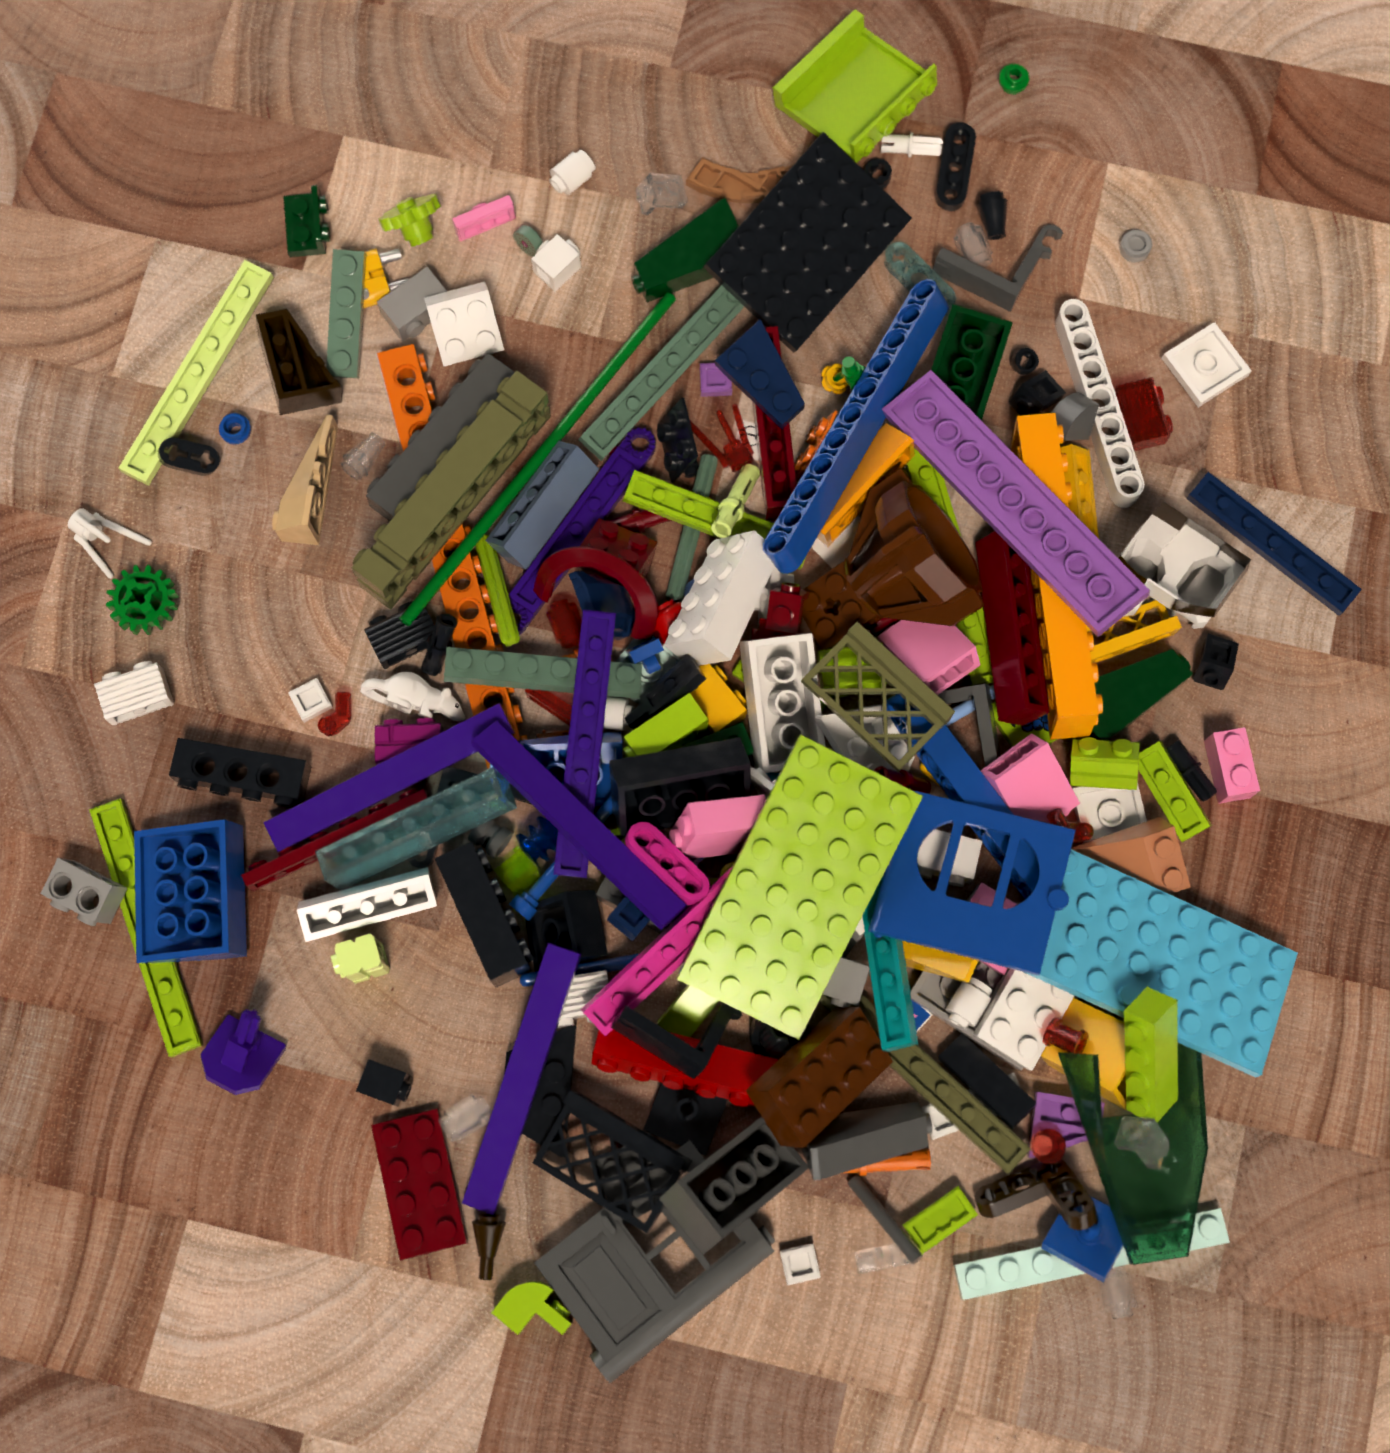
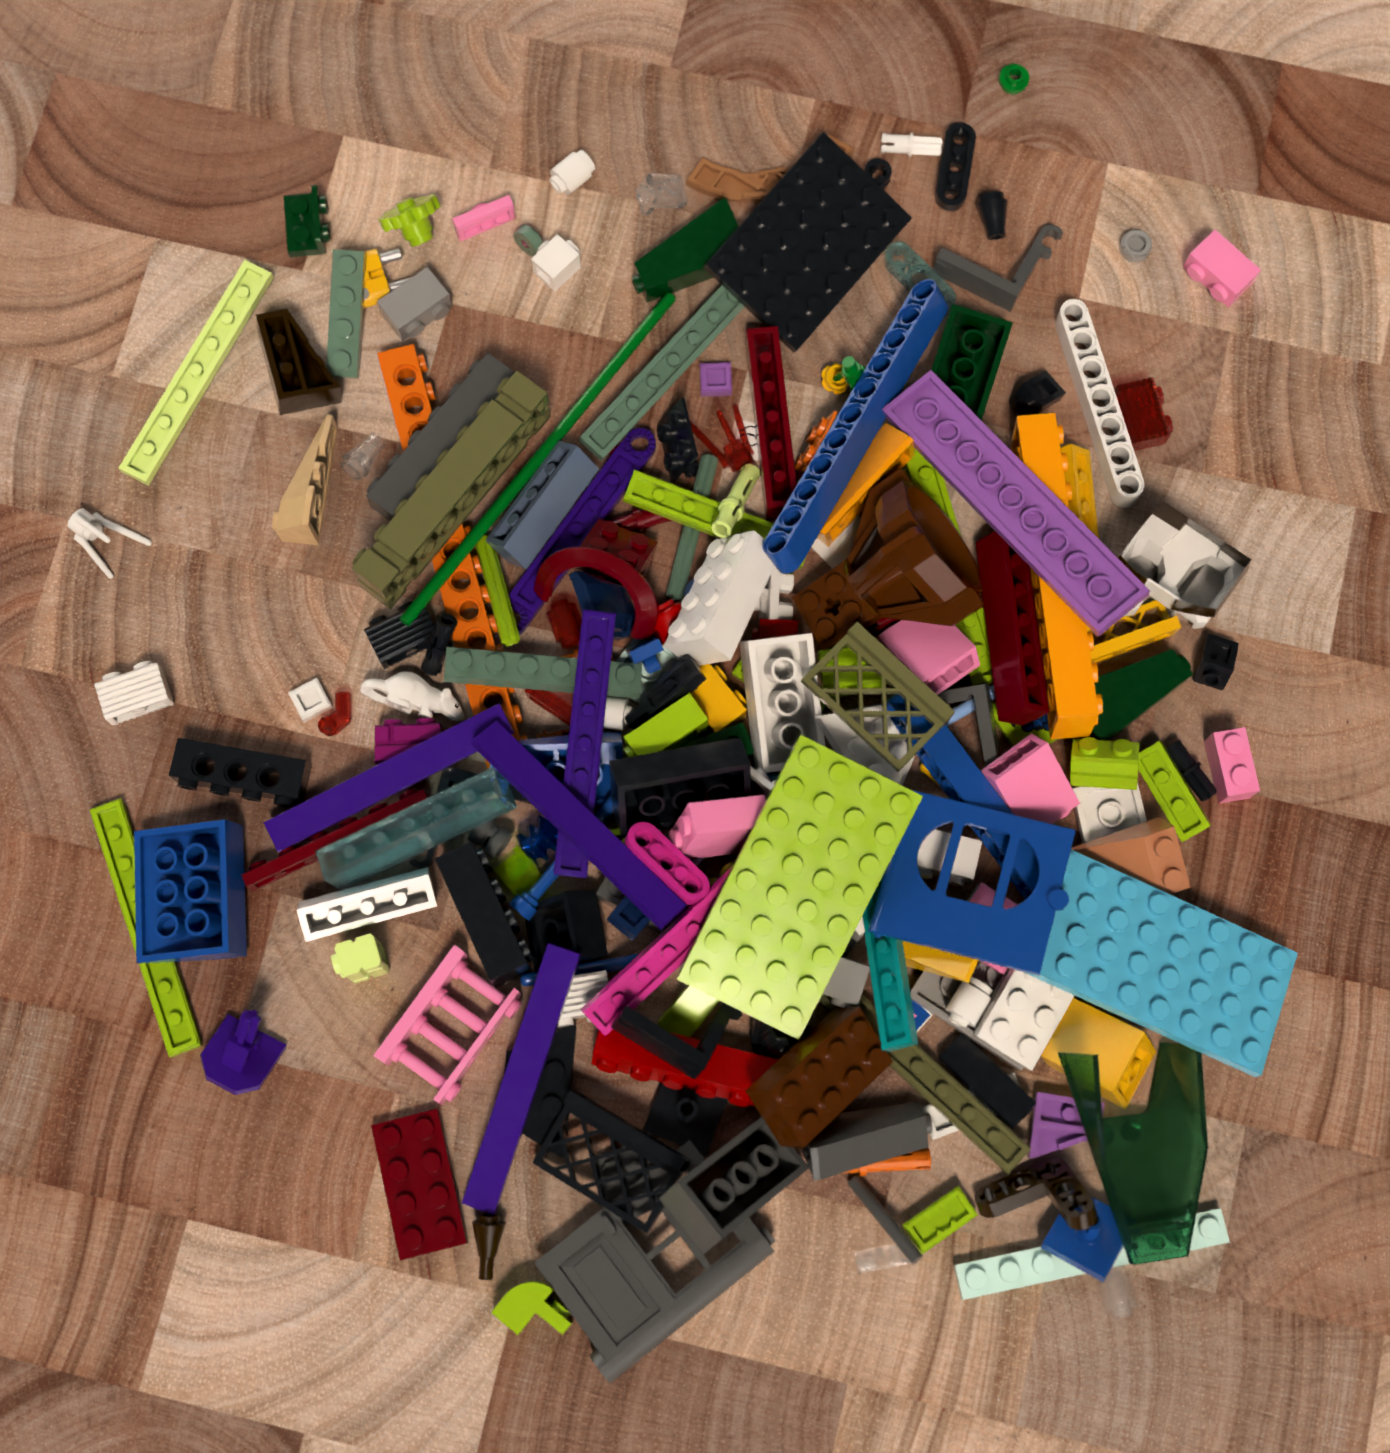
(85, 886): light grey brick -> none
(153, 594): green gear -> none
(190, 449): black beam -> none
(231, 421): blue plate -> none
(384, 1083): black brick -> none
(436, 995): none -> bright pink fence
(464, 323): white brick -> none
(465, 1117): clear brick -> none
(761, 375): dark blue wing -> none
(786, 608): dark red bracket -> none
(800, 1264): white tile -> none
(853, 88): lime panel -> none
(905, 779): dark red pin -> none
(973, 244): clear brick -> none
(1030, 363): black hinge -> none
(1047, 1146): clear red tile -> none
(1065, 1037): clear red bush -> none
(1076, 415): dark grey brick -> none
(1083, 832): clear red arm -> none
(1144, 1138): clear bracket -> none
(1151, 1054): lime brick -> none
(1206, 364): white plate -> none
(1221, 268): none -> bright pink brick
(1274, 544): dark blue plate -> none

